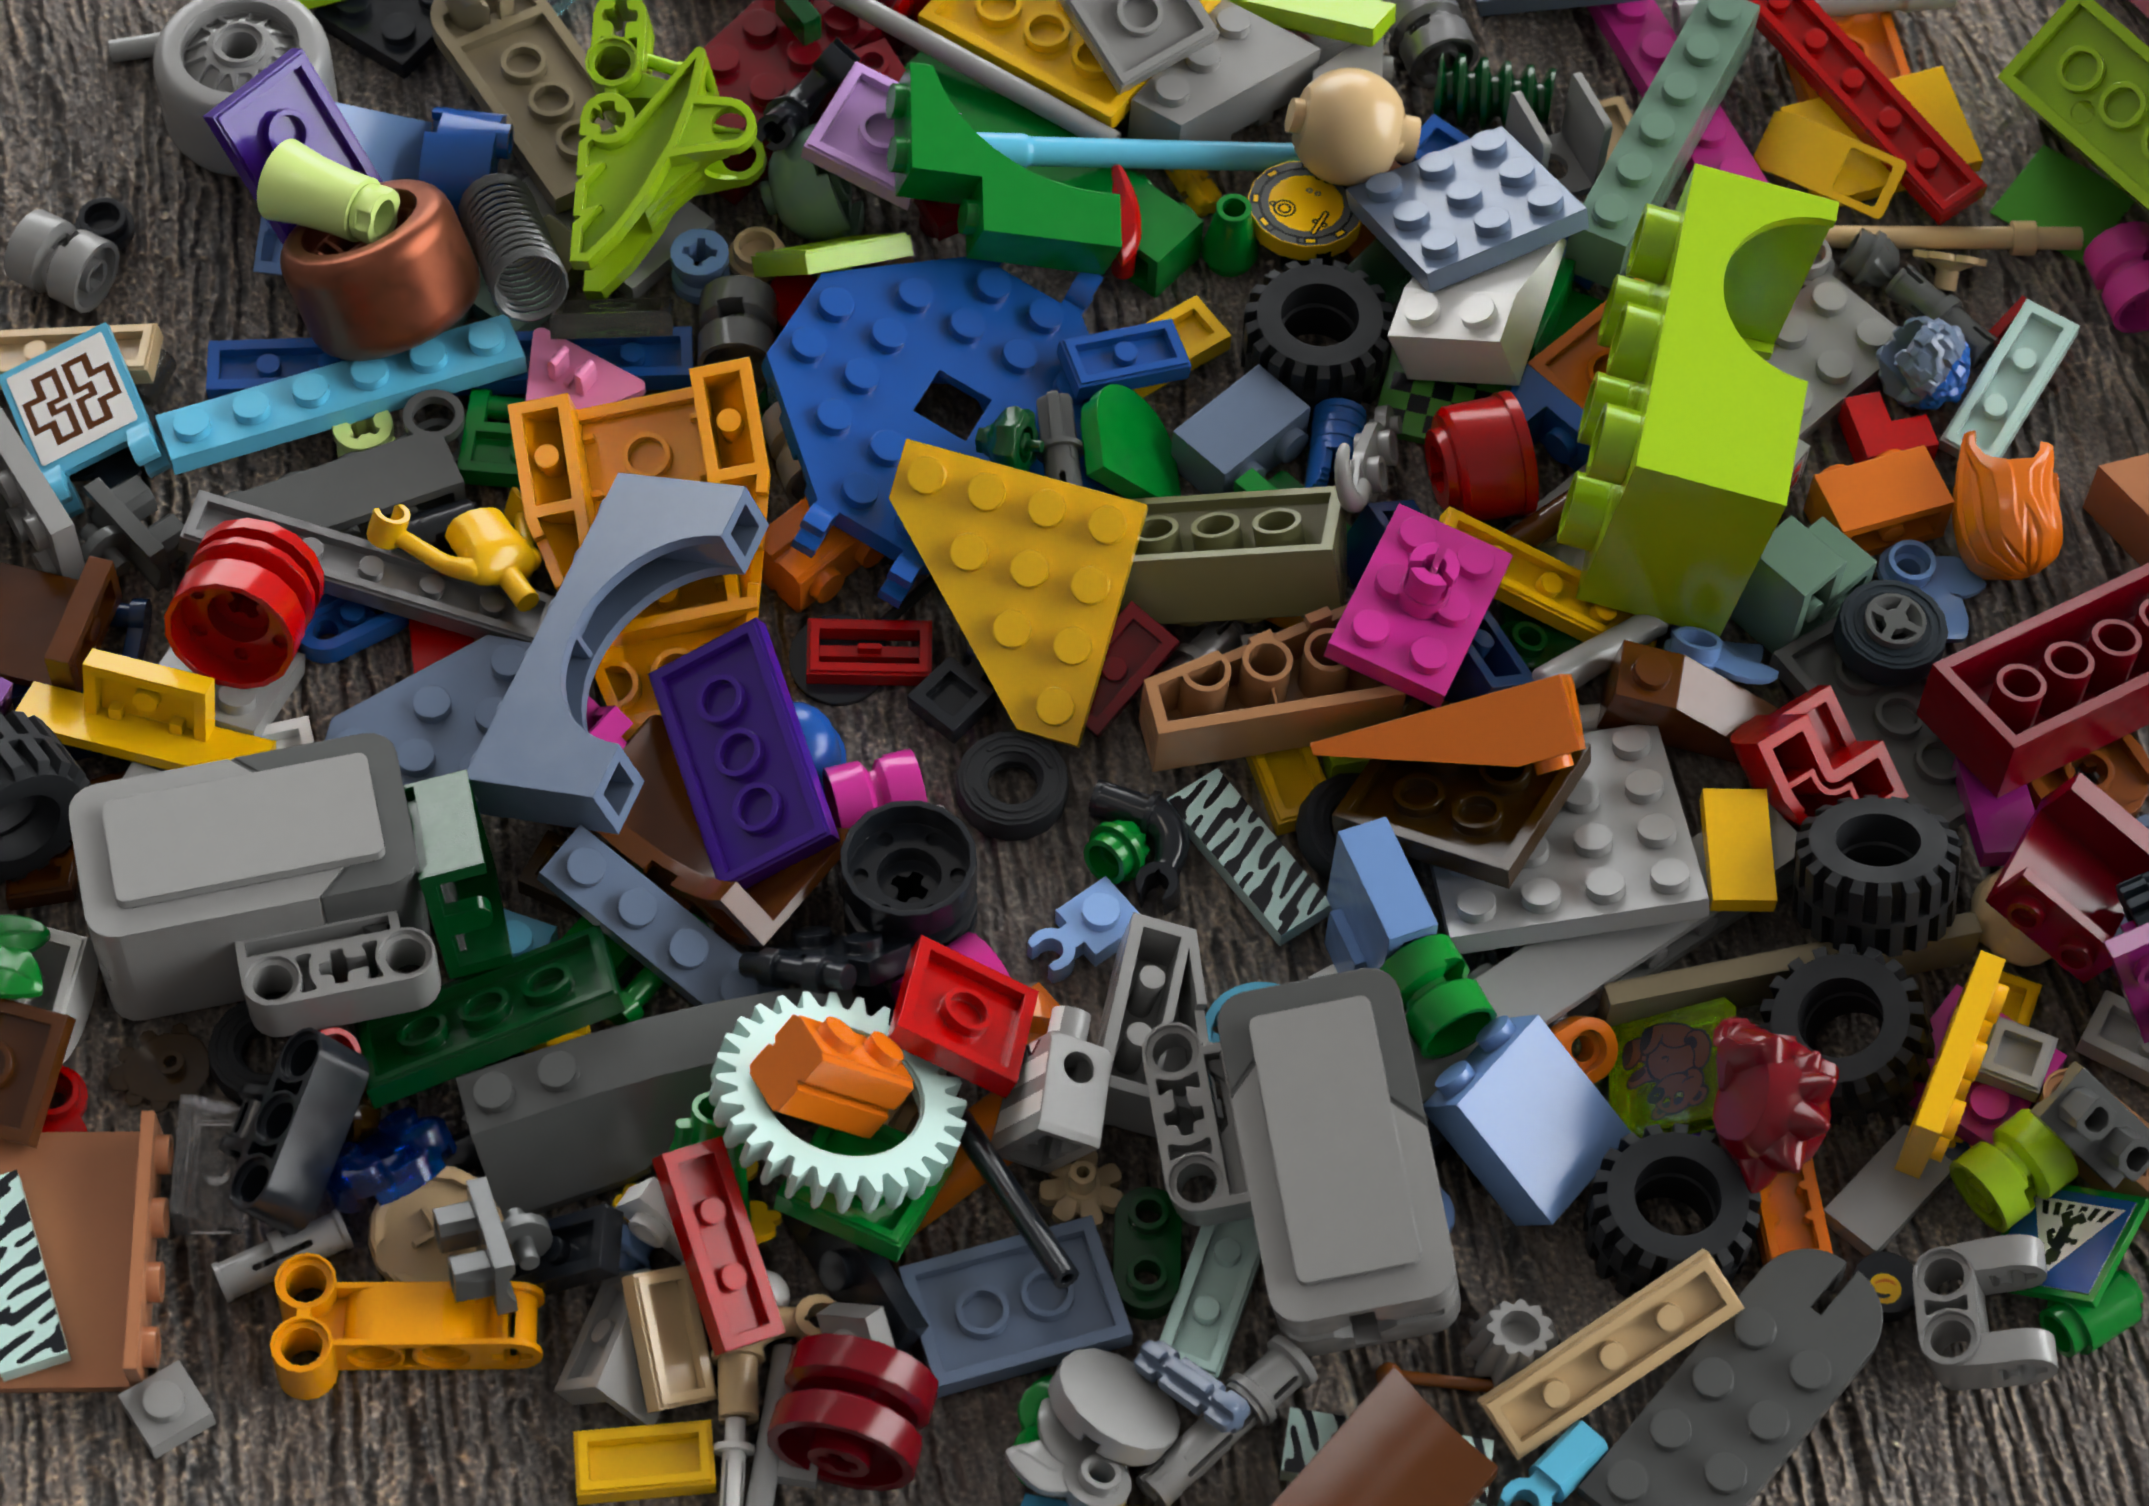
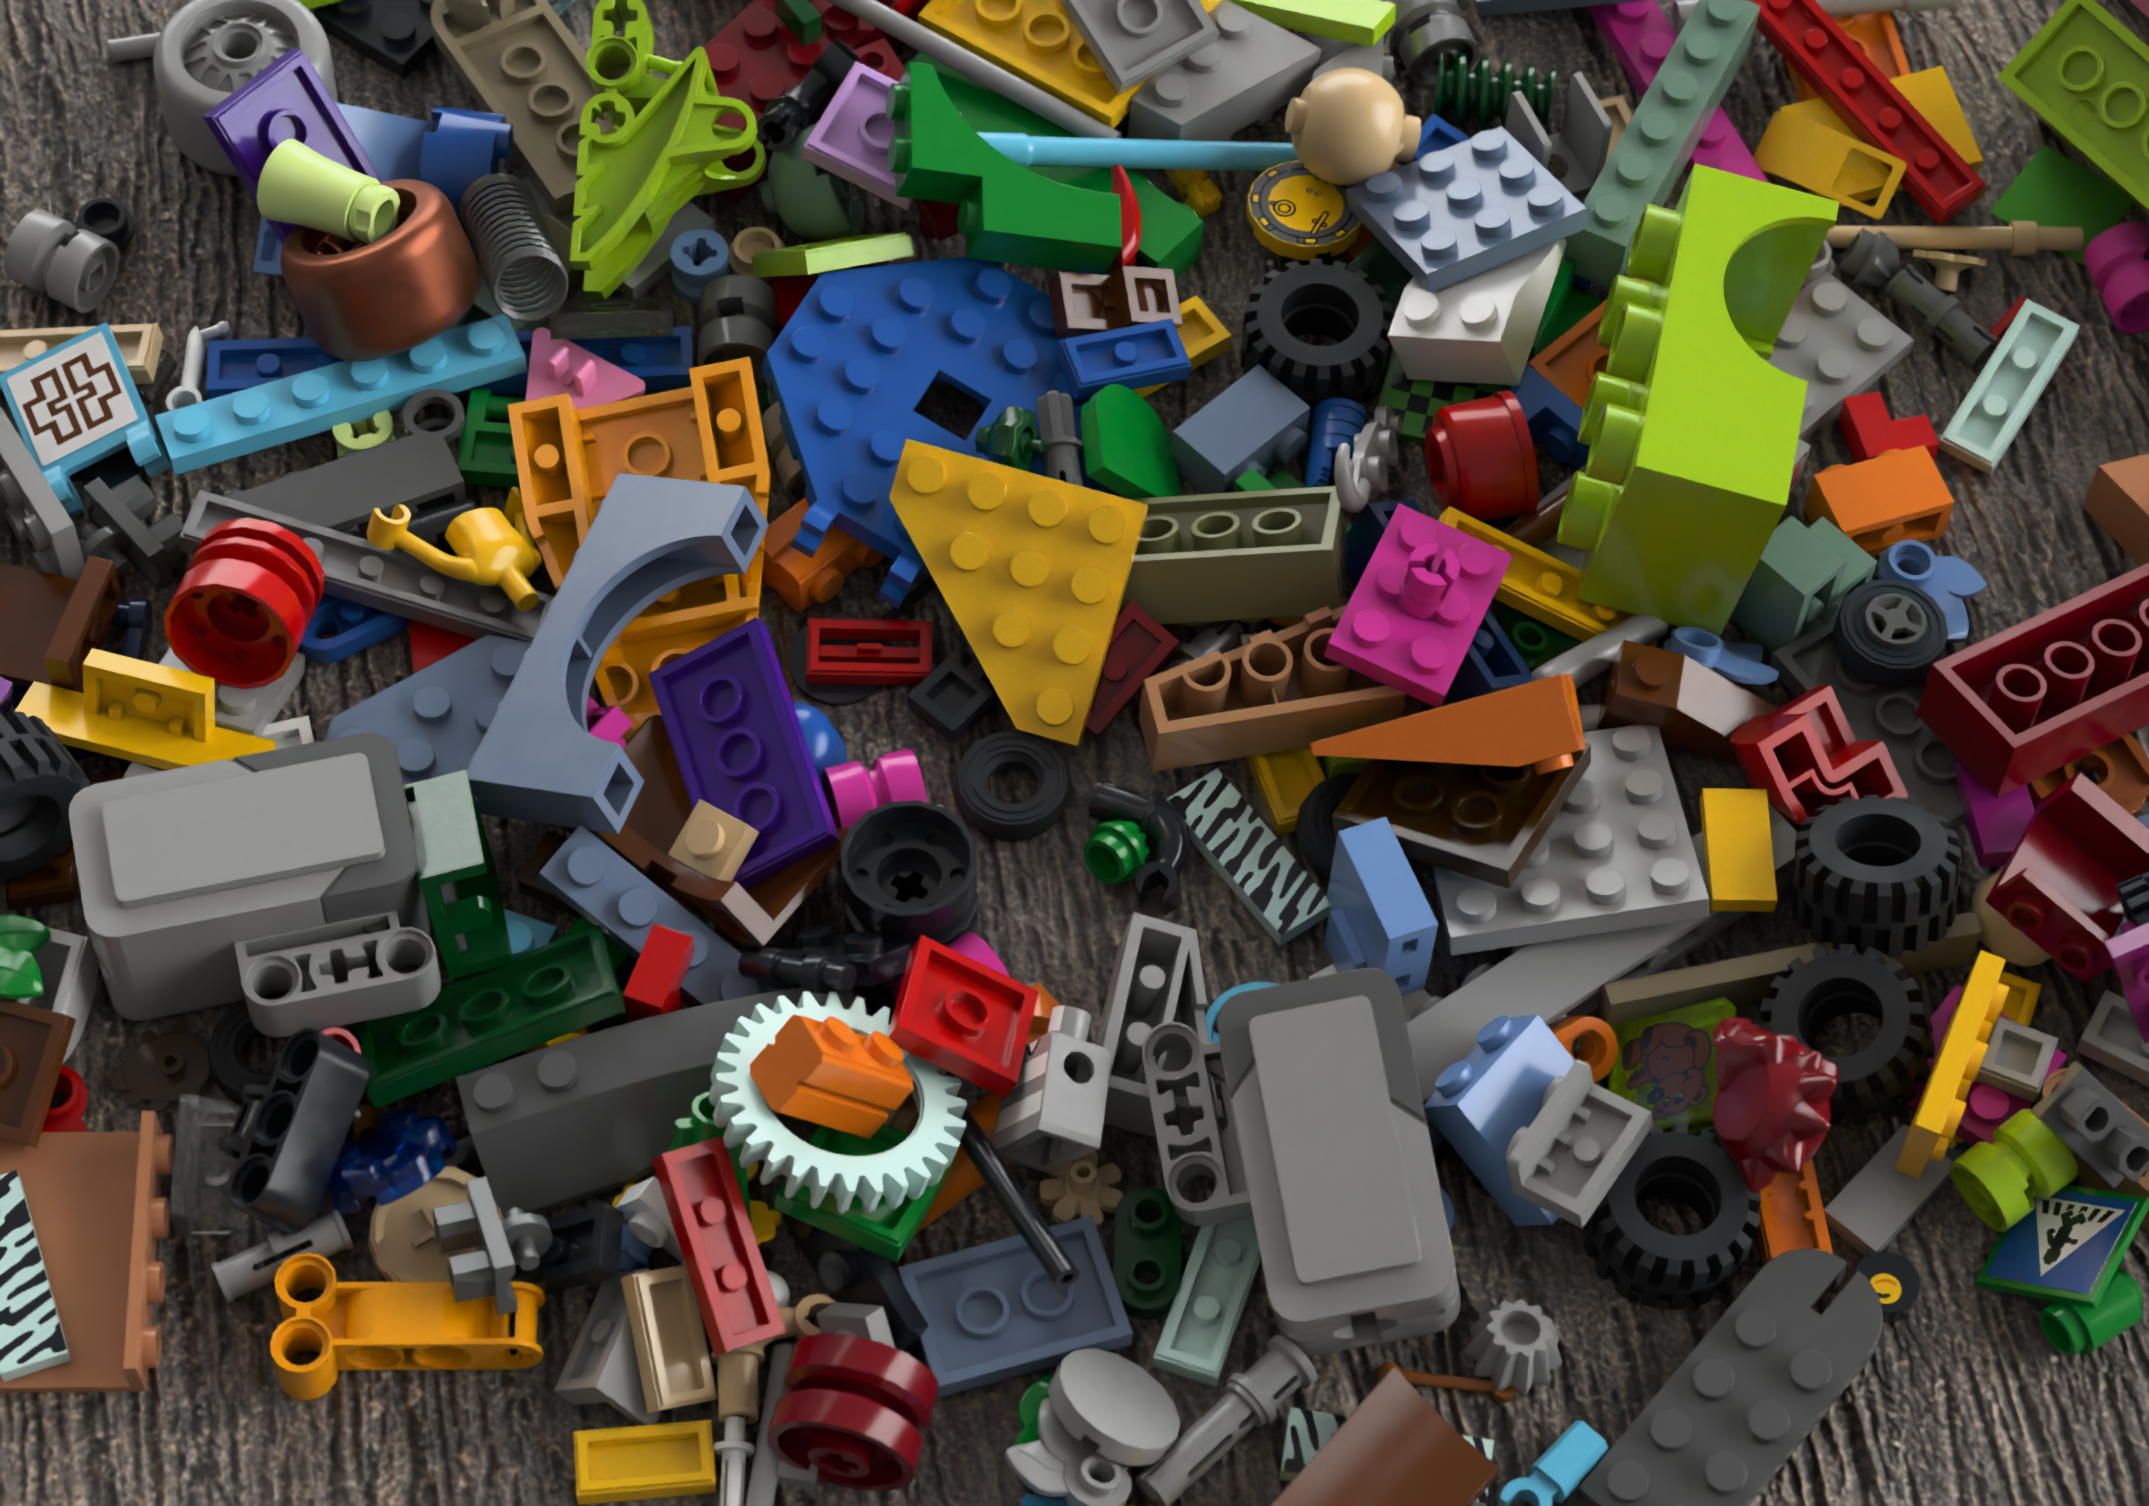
(166, 1409): light grey plate -> none
(195, 352): none -> white piece
(658, 974): none -> red piece
(713, 842): none -> tan plate
(1087, 926): light blue plate -> none
(1102, 303): none -> reddish brown slope
(1192, 1386): sand blue axle -> none
(1230, 239): green cone -> none
(1439, 999): green wheel -> none
(1575, 1146): none -> light grey bracket
(1610, 1354): tan tile -> none
(1925, 363): sand blue piece -> none
(1985, 1268): light grey piece -> none
(2006, 512): orange hair -> none

